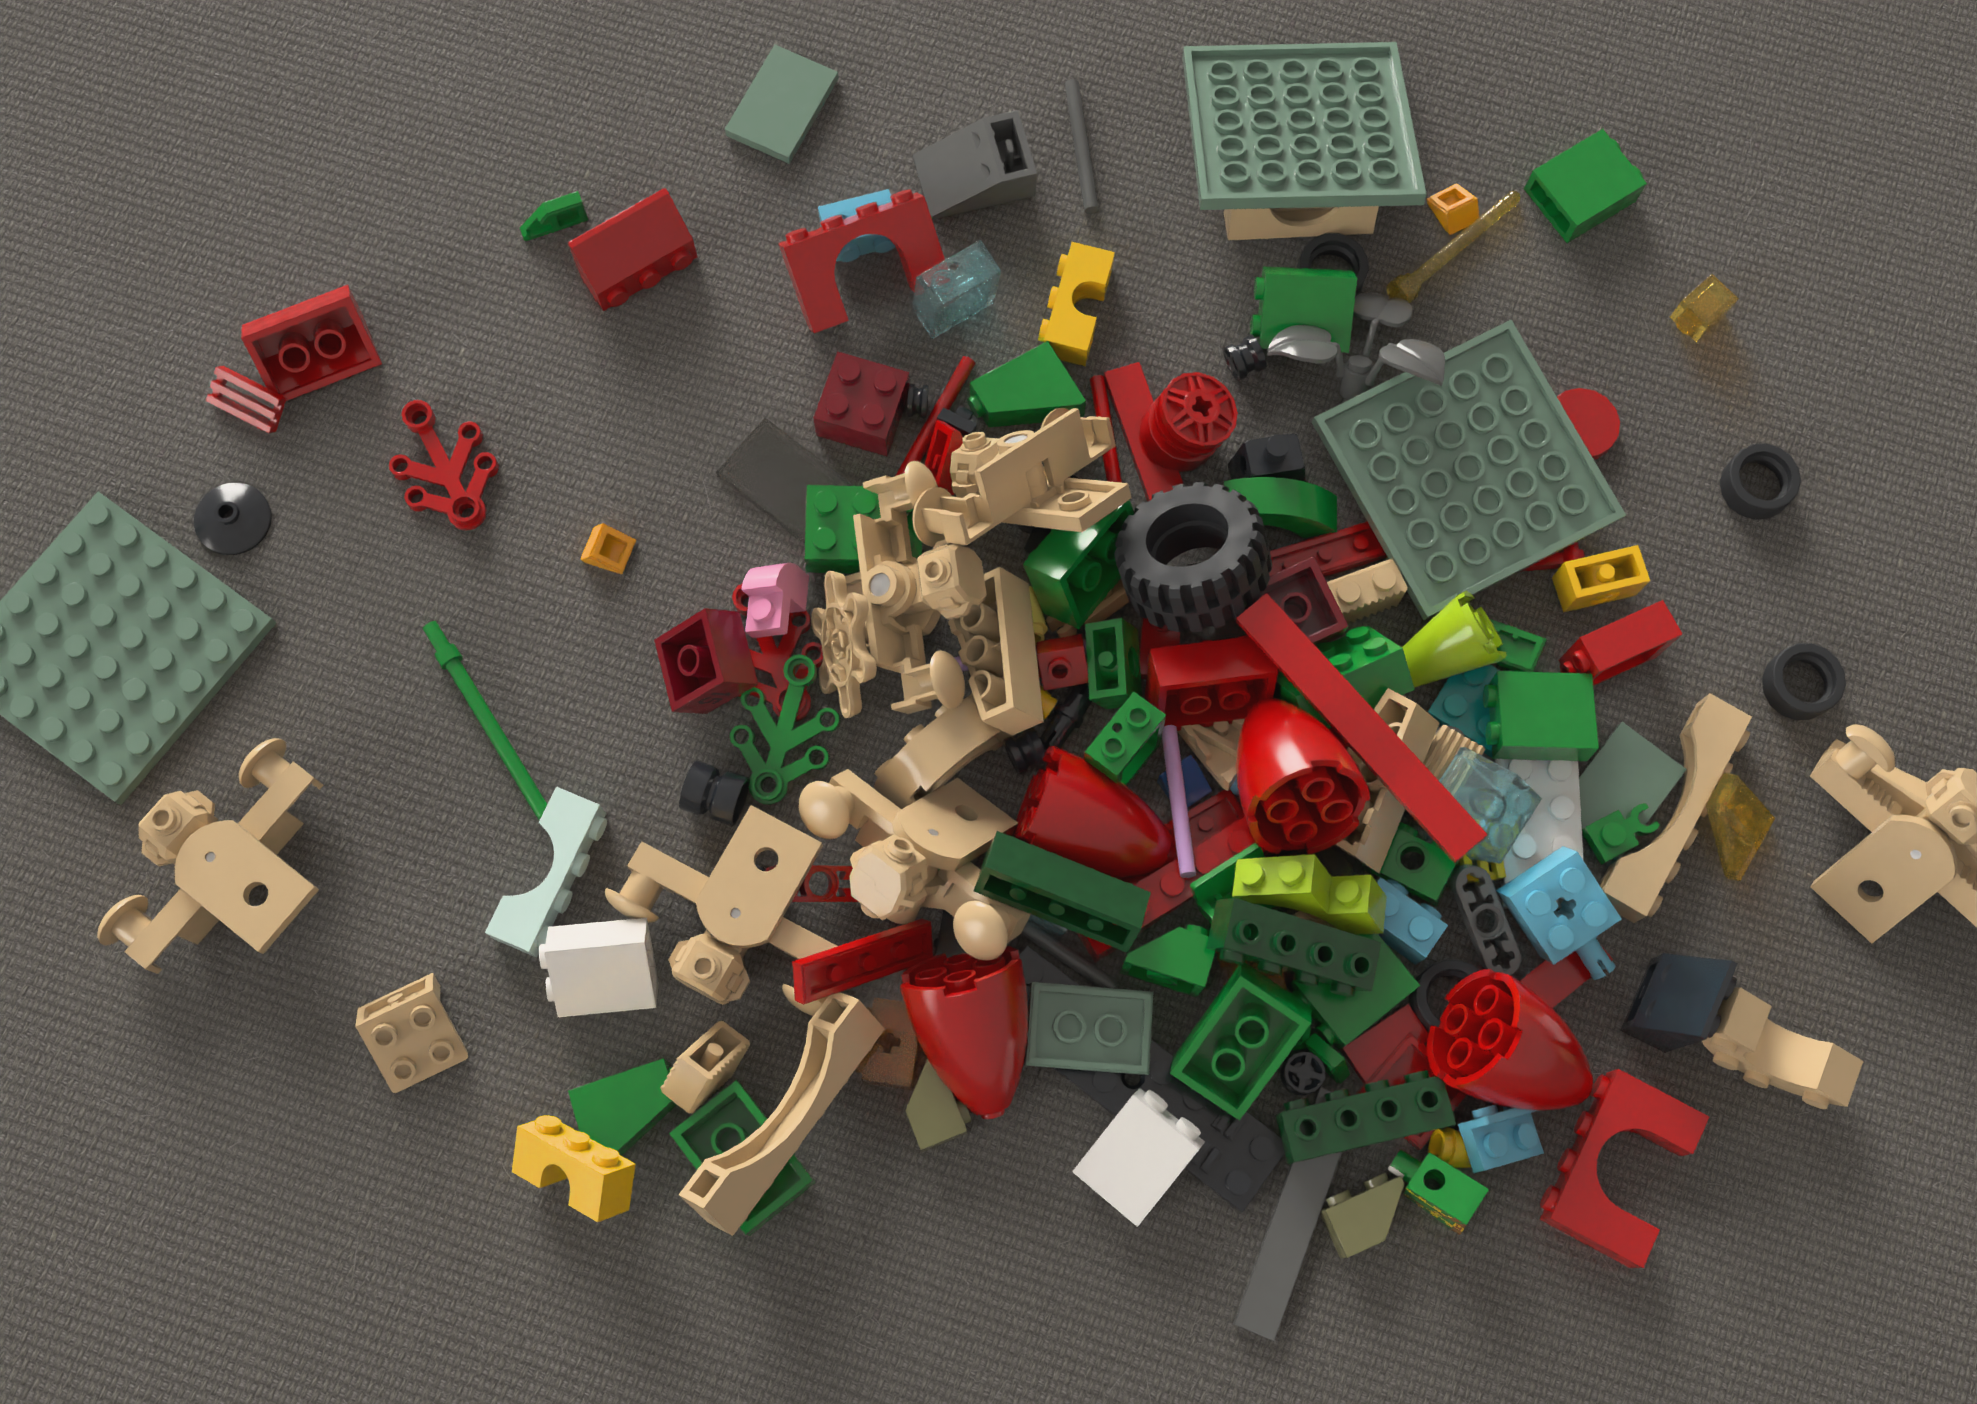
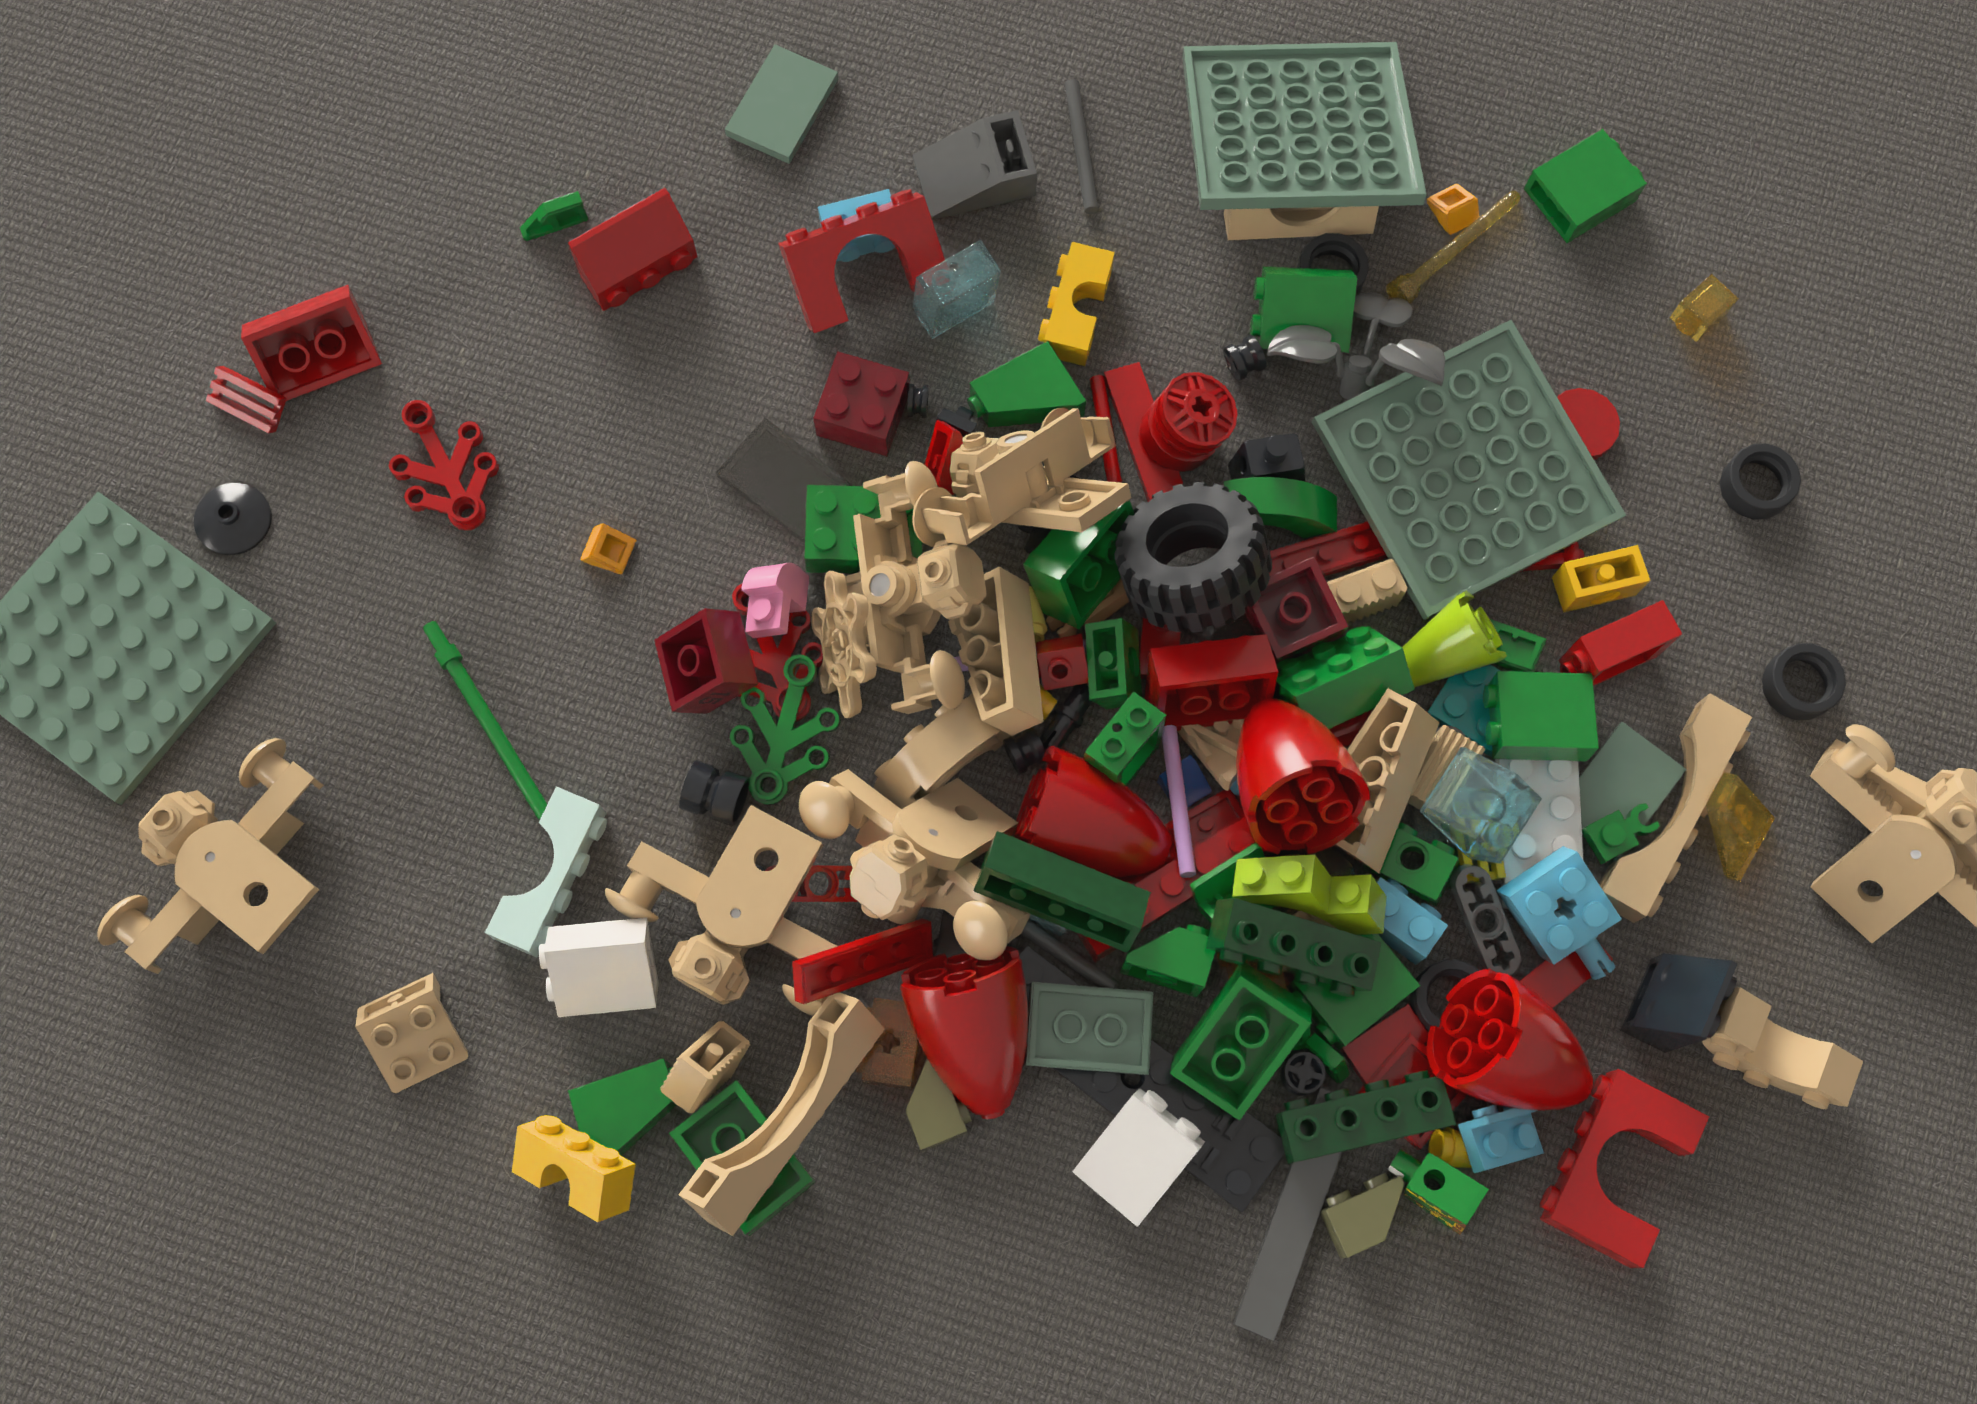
(945, 401): red bar -> none
(1361, 728): red tile -> none

